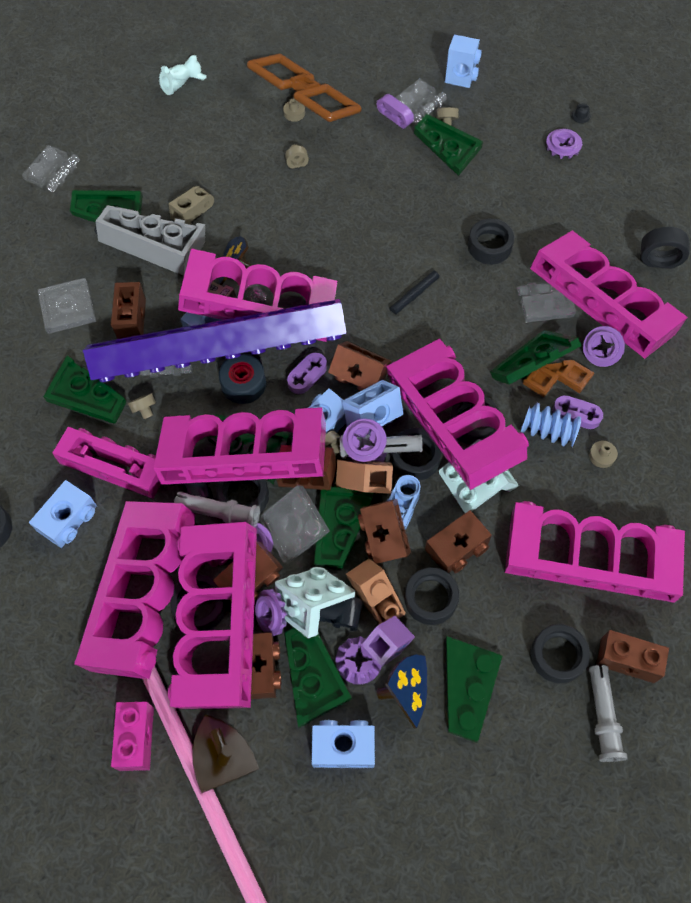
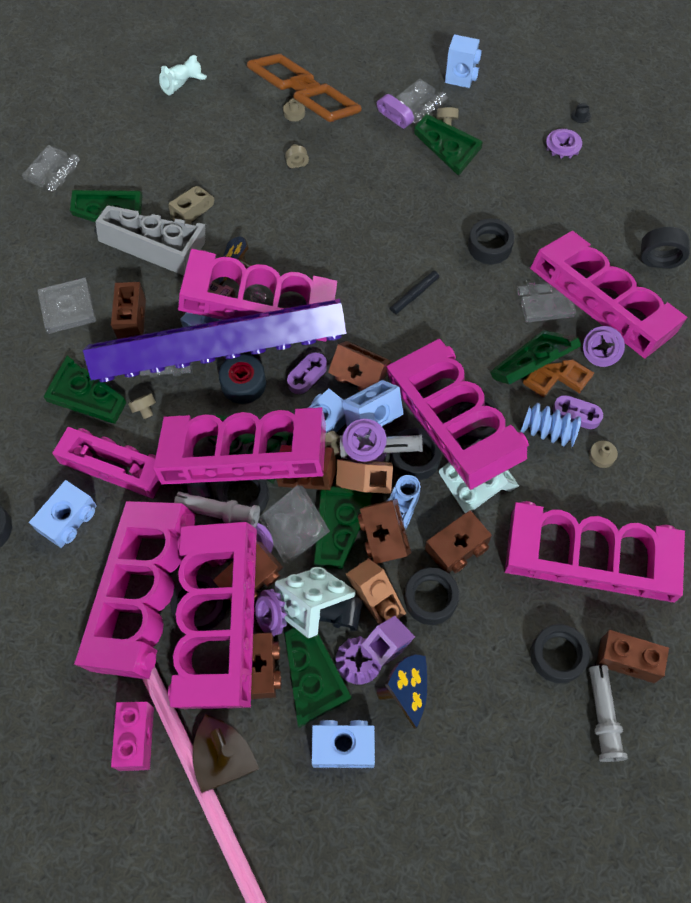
(469, 686): dark green wing -> none

